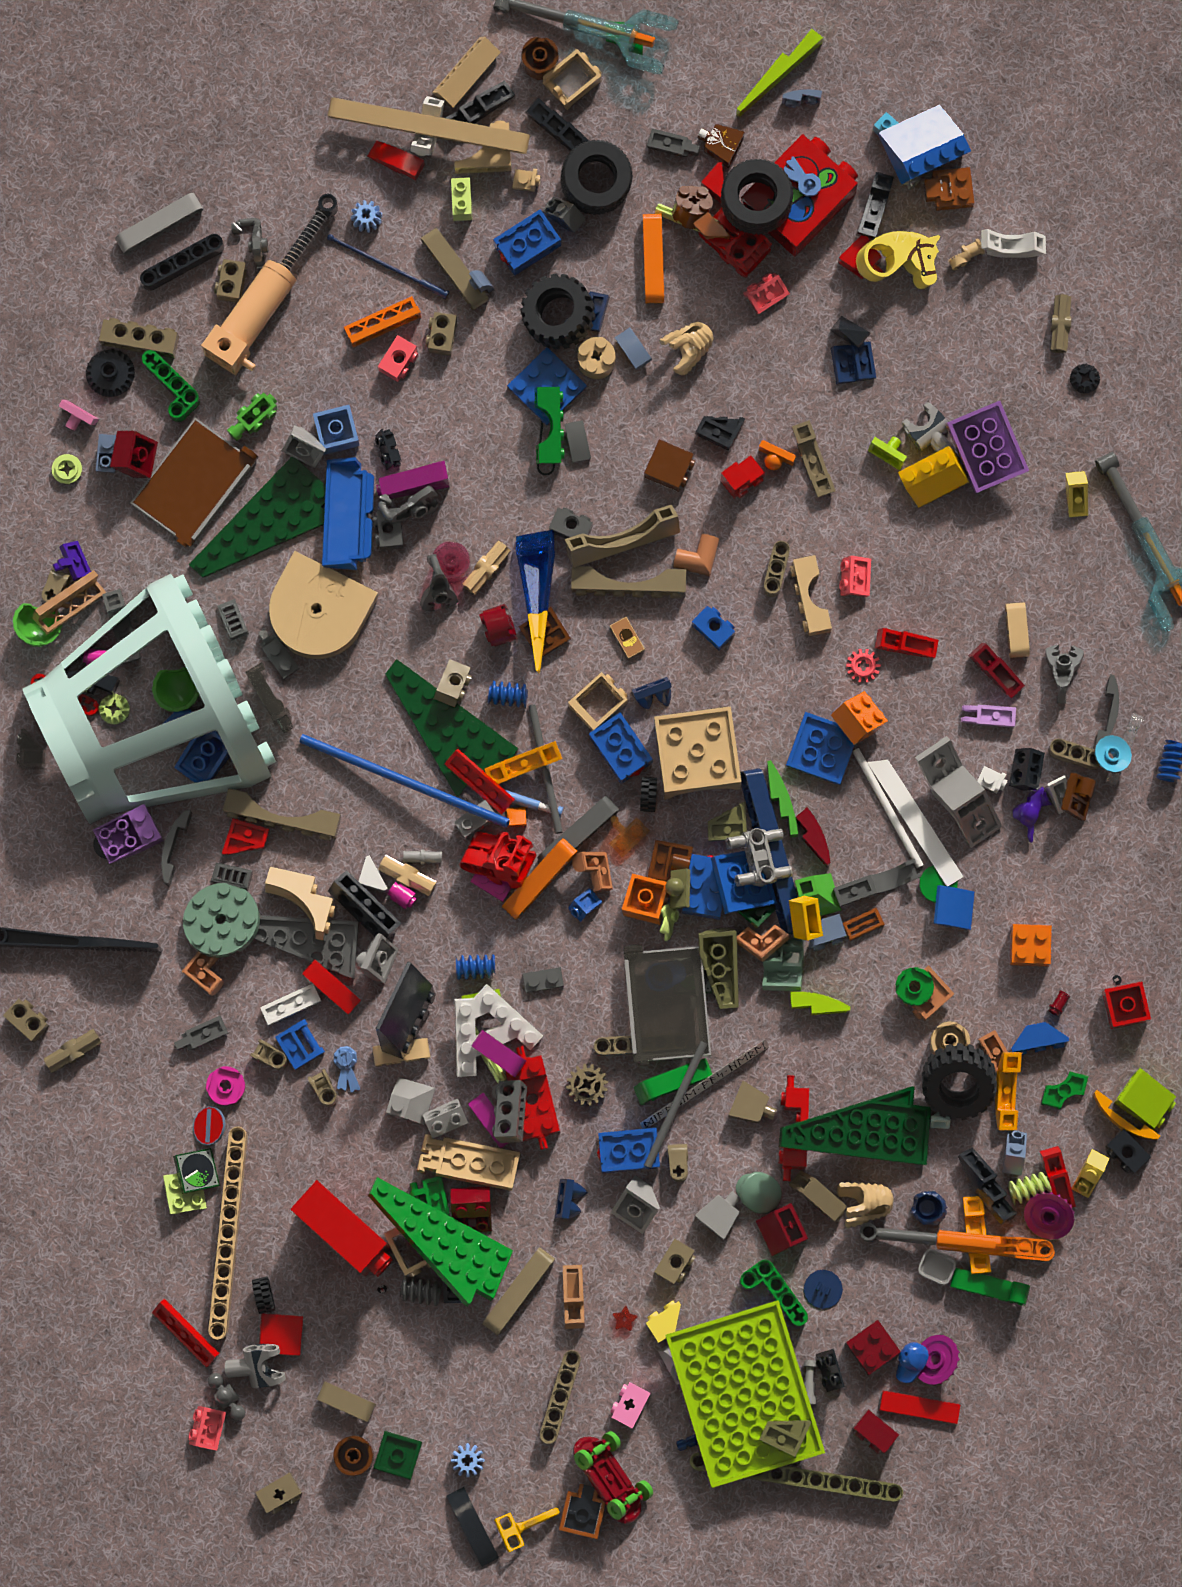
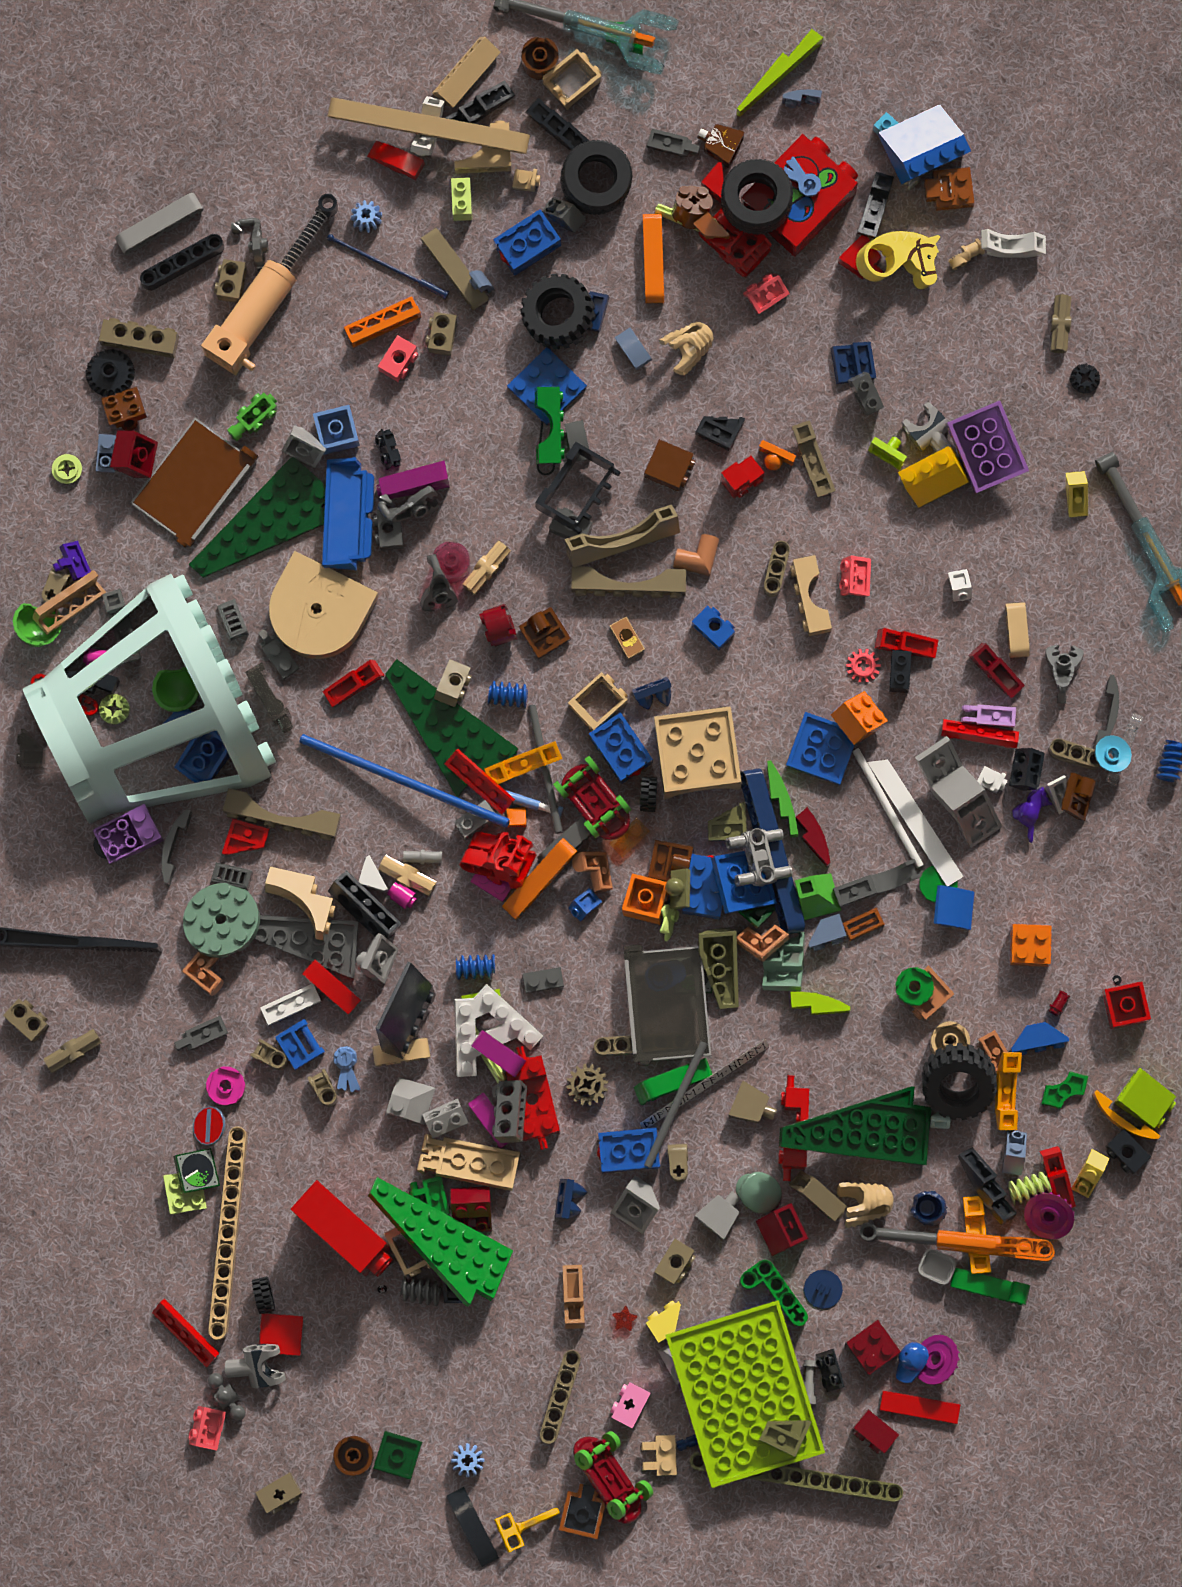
(77, 415): bright pink tile -> none
(124, 409): none -> reddish brown plate
(169, 381): green beam -> none
(346, 1401): dark tan beam -> none
(353, 683): none -> red slope
(518, 1291): dark tan beam -> none
(536, 563): clear blue plate -> none
(546, 495): none -> black hinge
(596, 347): tan brick -> none
(603, 811): none -> dark red piece
(665, 1455): none -> tan plate
(805, 918): yellow piece -> none
(850, 331): black slope -> none
(865, 393): none -> dark grey brick
(900, 671): none -> black brick
(960, 585): none -> white bracket
(980, 733): none -> red plate

